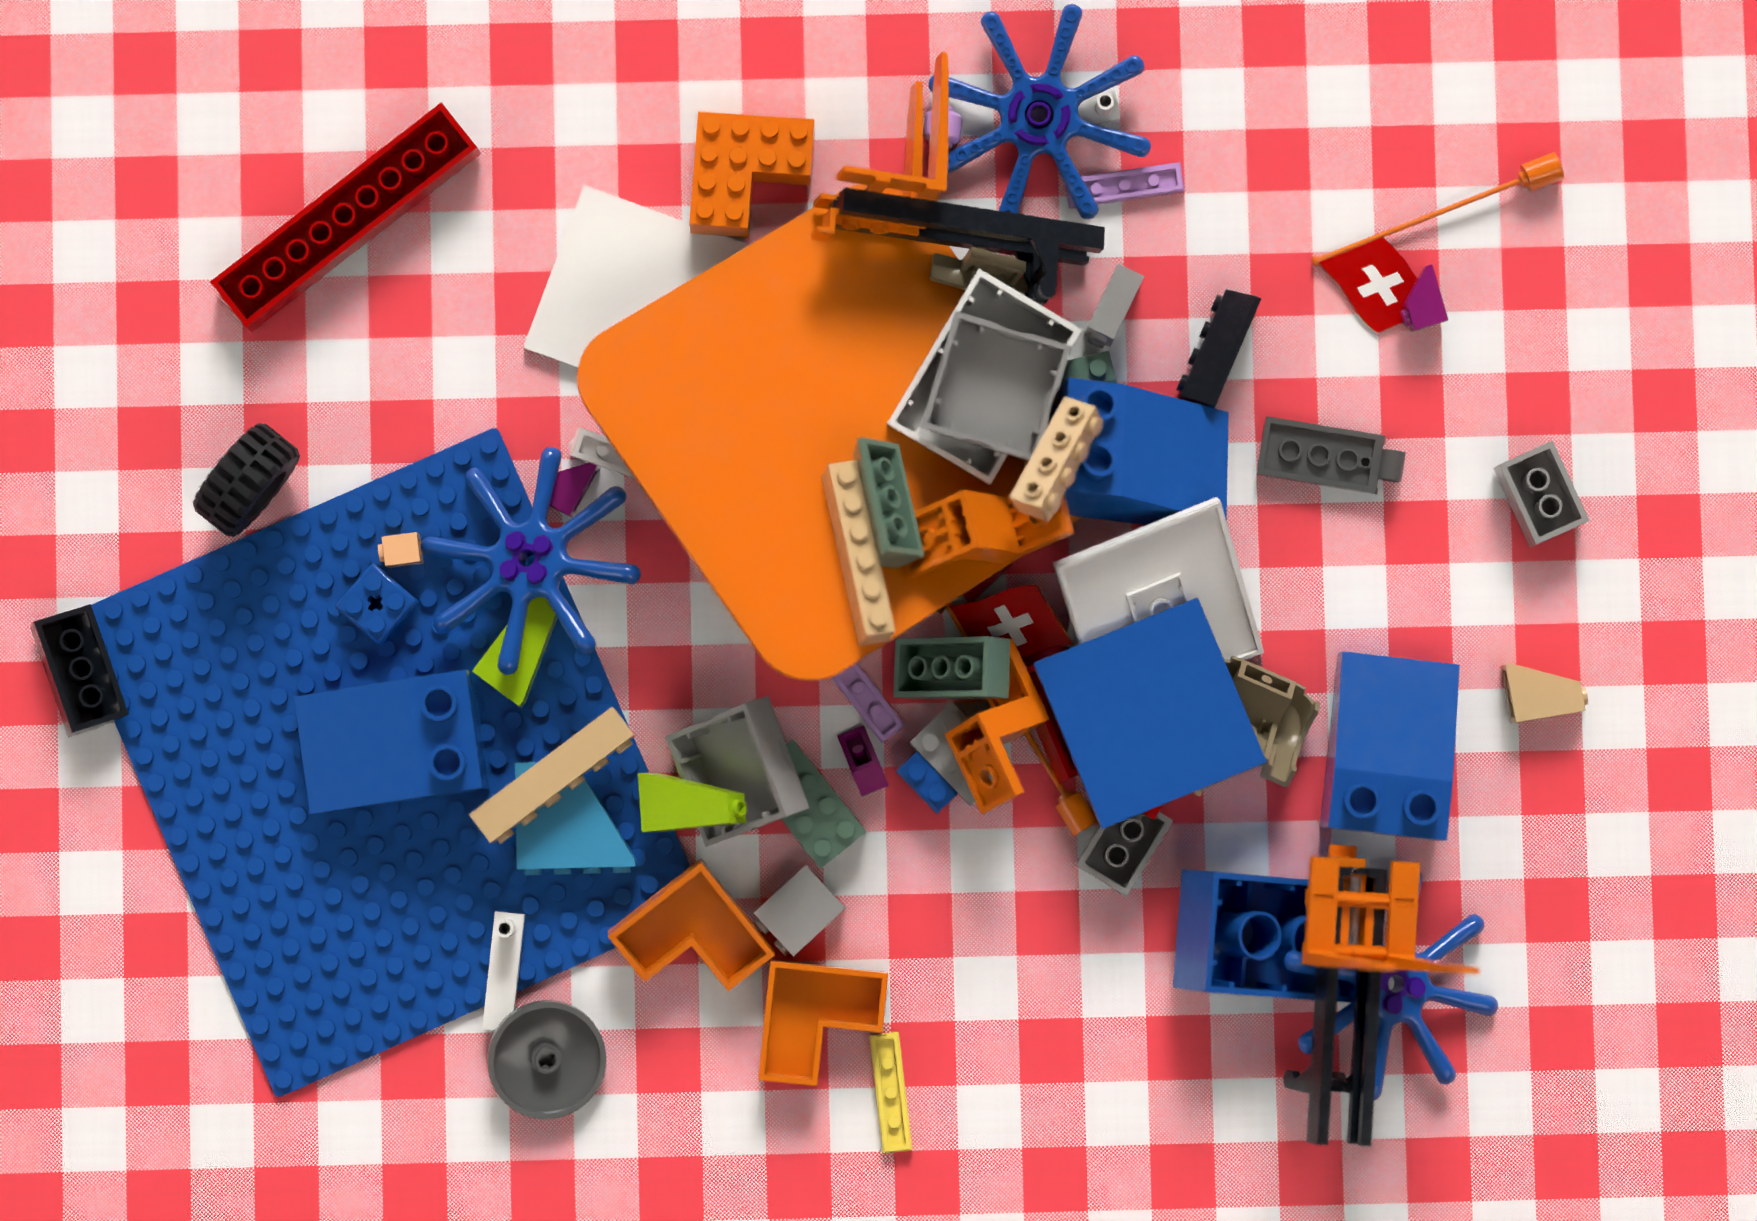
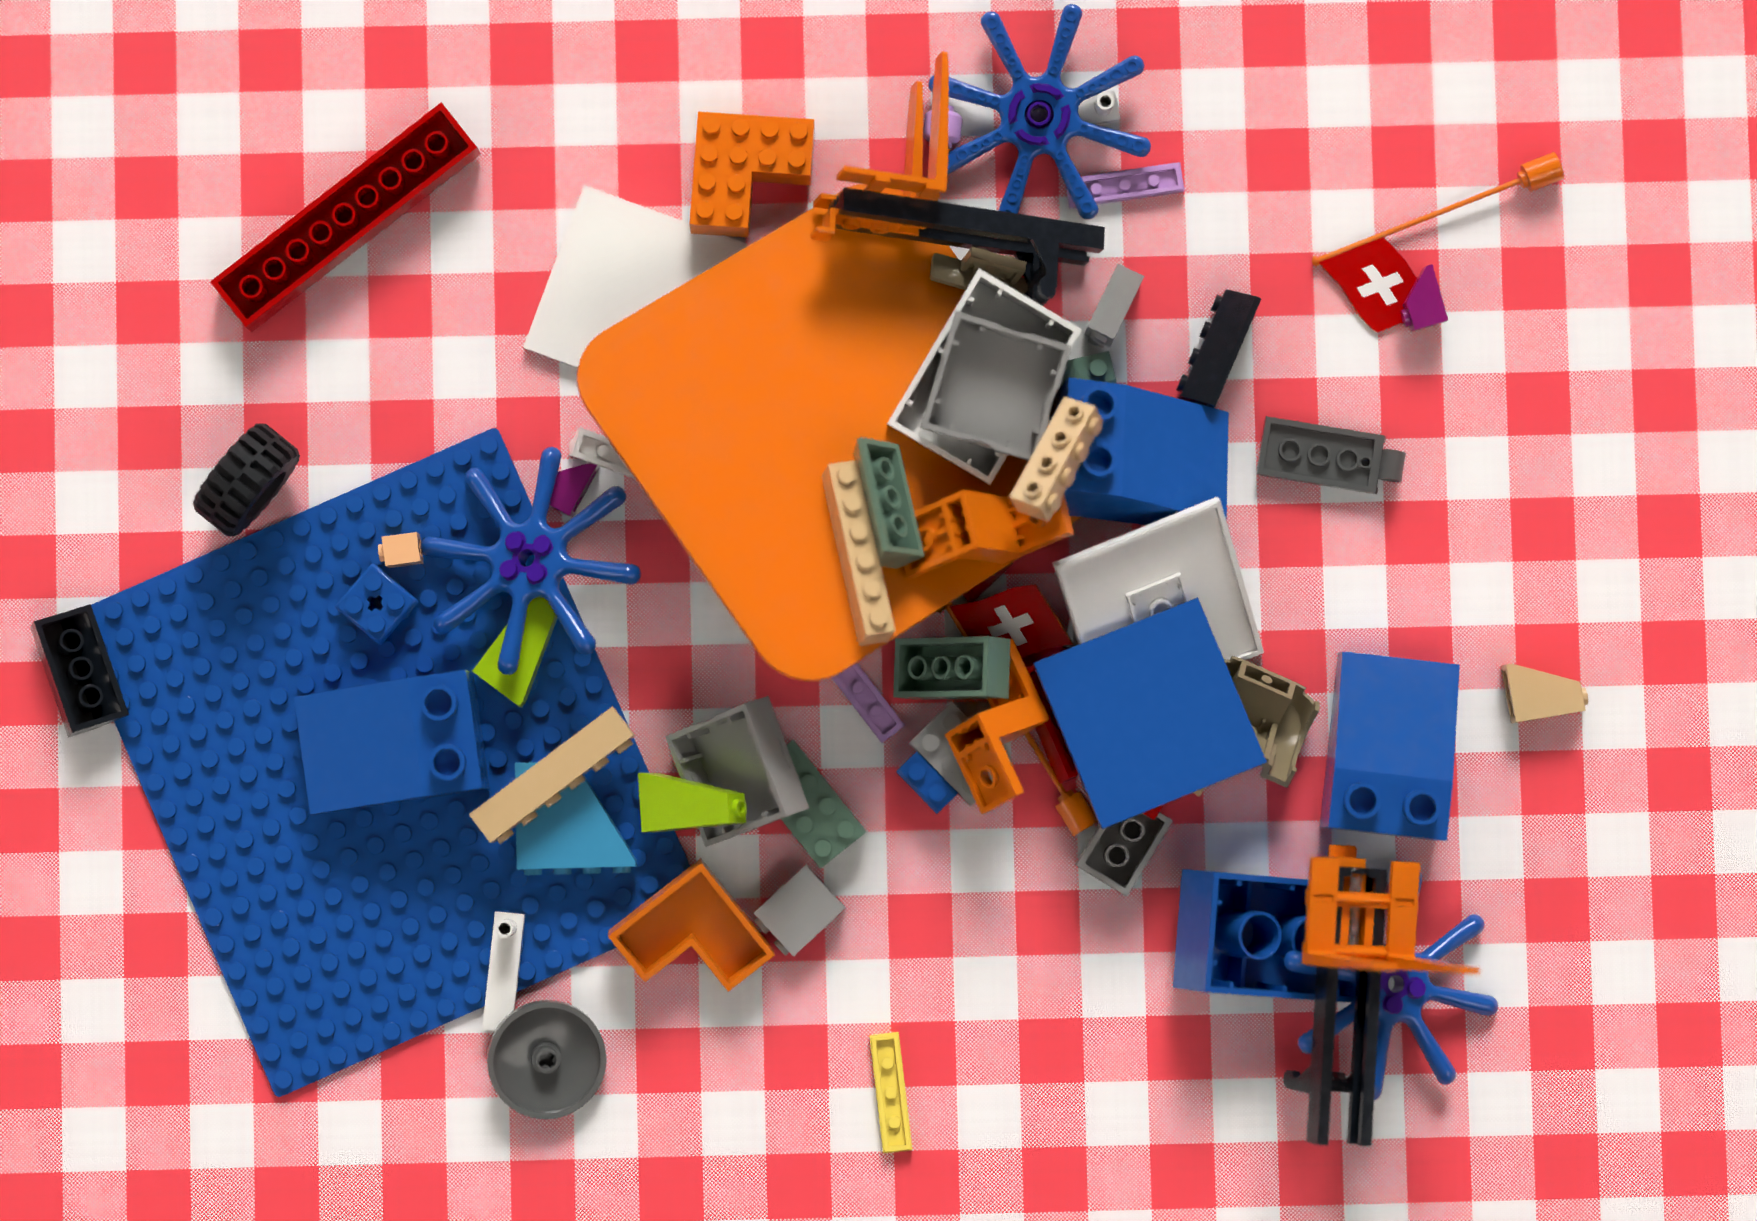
(806, 1000): orange piece -> none
(862, 760): magenta slope -> none
(1541, 494): light grey brick -> none

